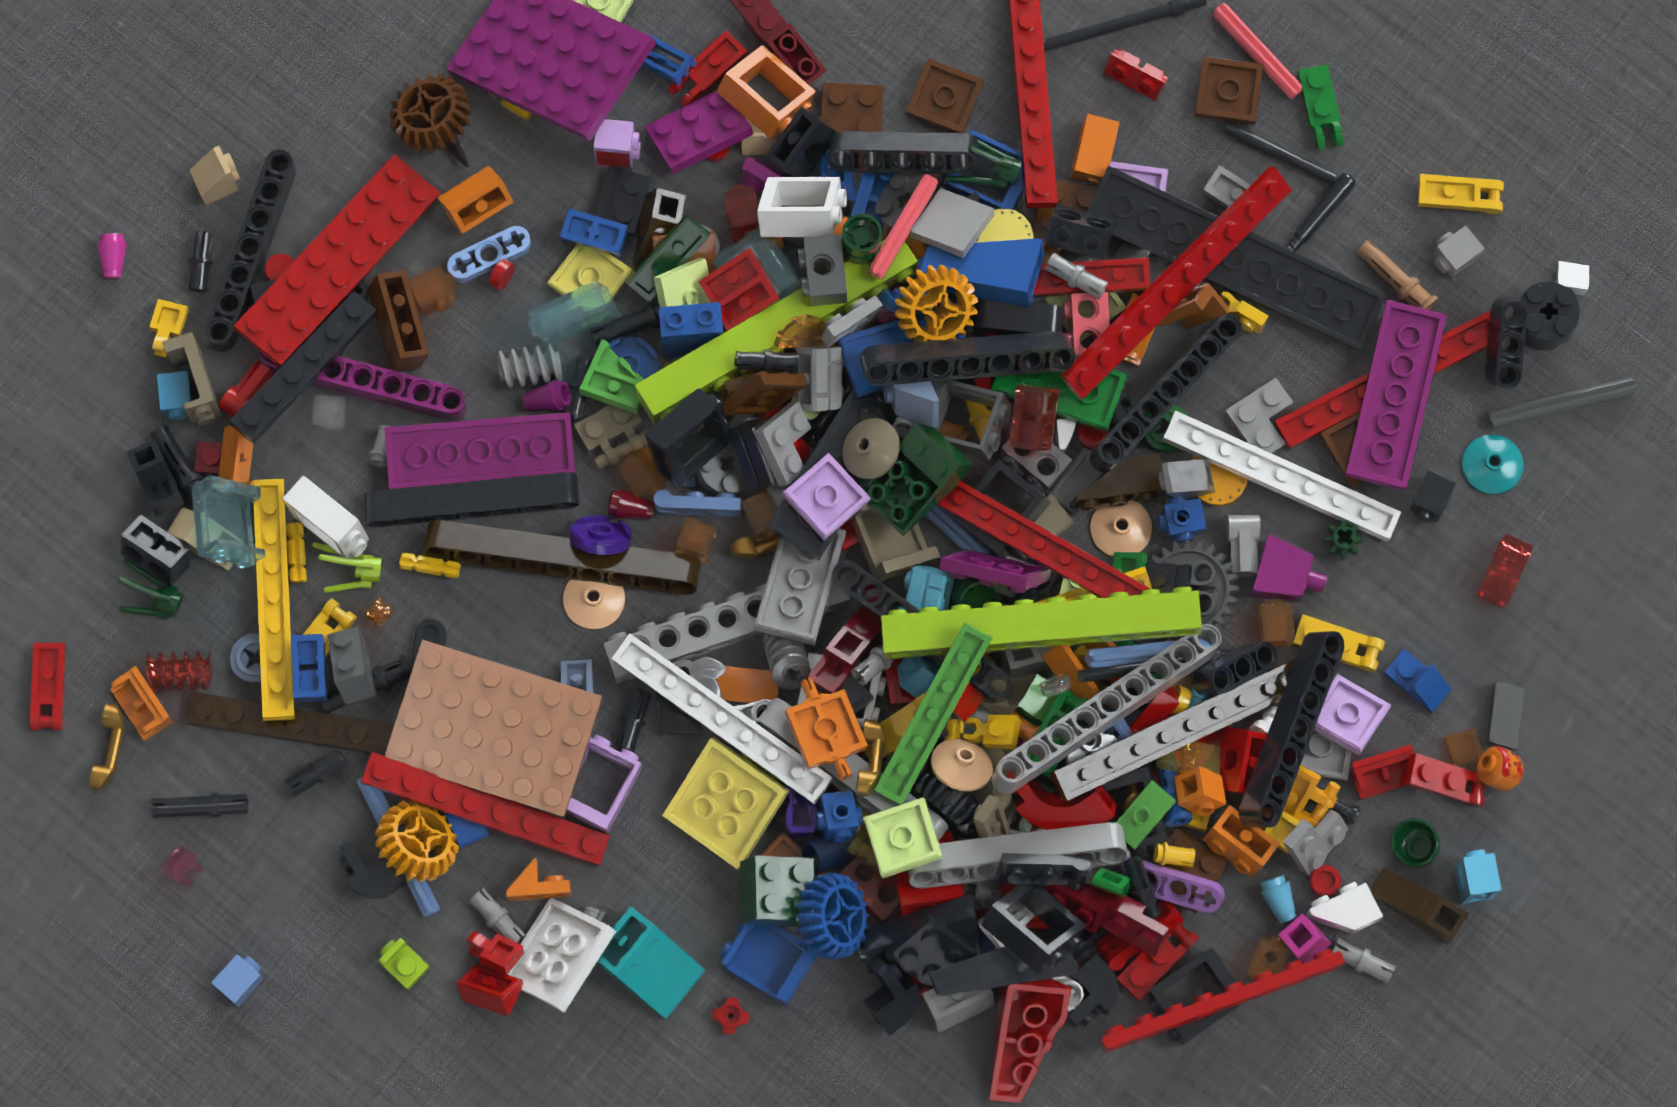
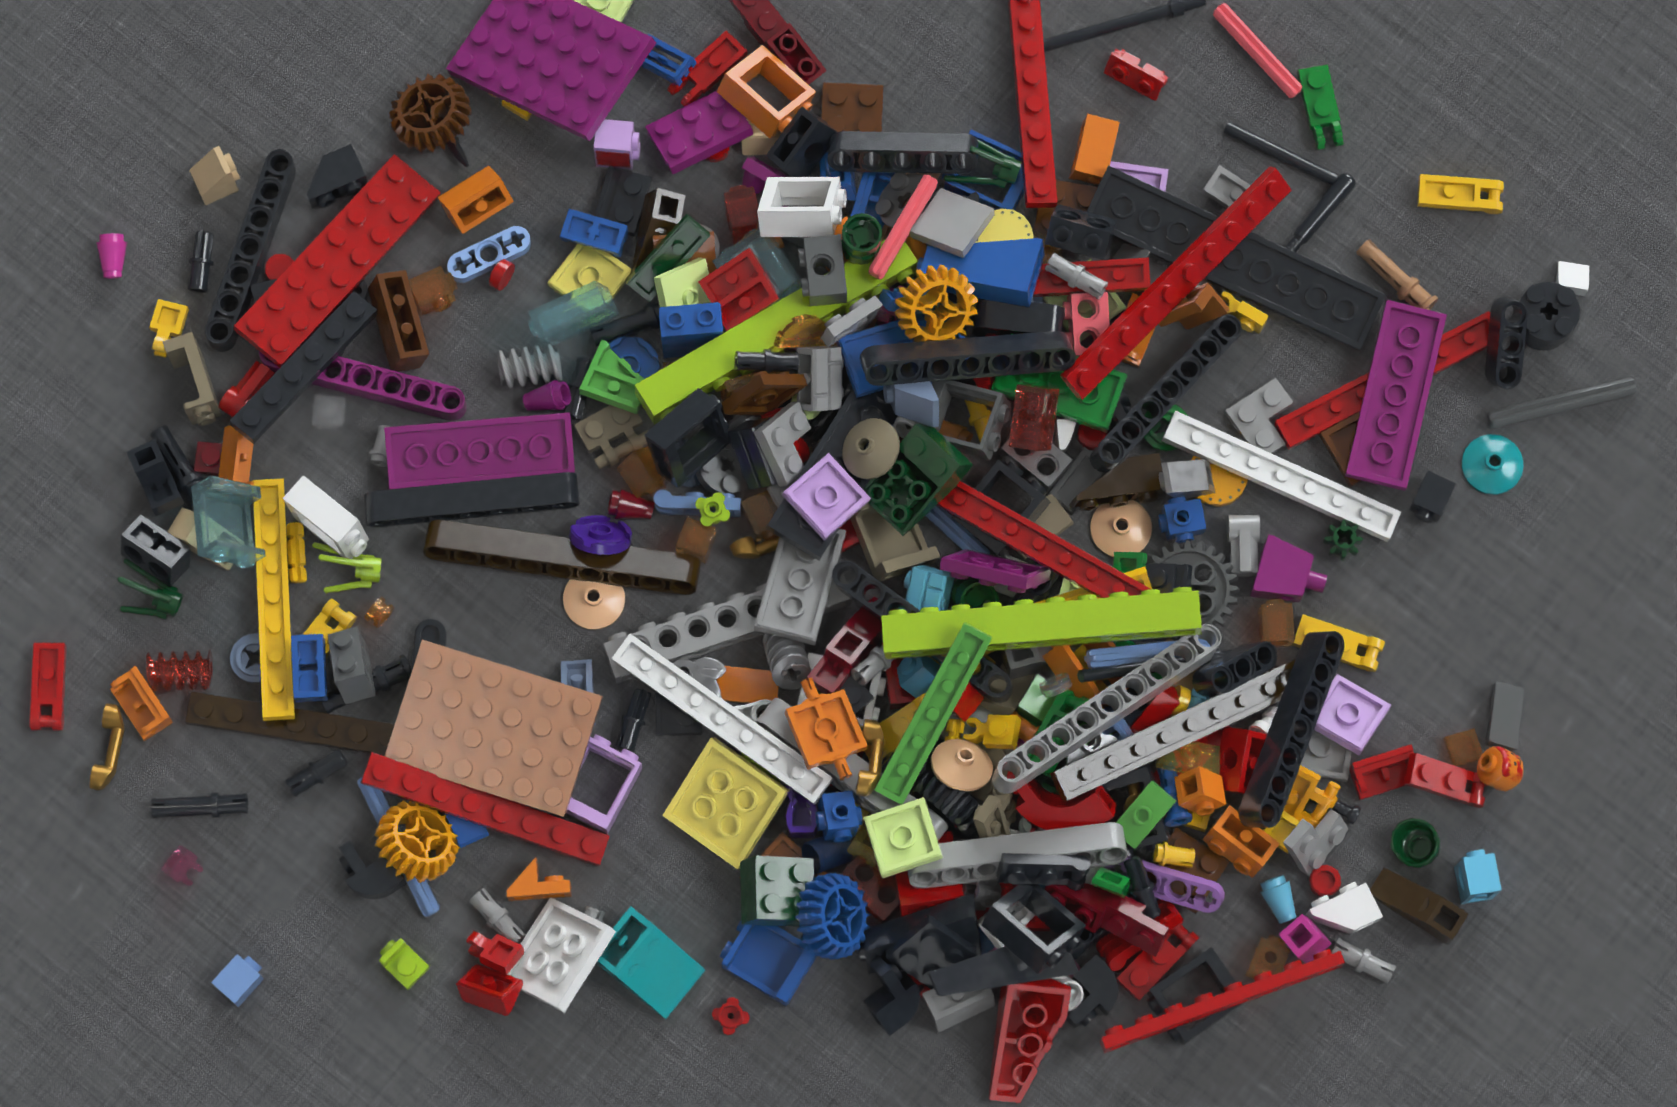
(173, 392): dark azure brick -> none
(335, 177): none -> black slope
(429, 565): yellow axle -> none
(708, 517): none -> lime plate
(944, 97): reddish brown plate -> none
(1229, 90): reddish brown plate -> none
(1418, 681): blue slope -> none
(1457, 251): light grey brick -> none
(1504, 570): clear red brick -> none

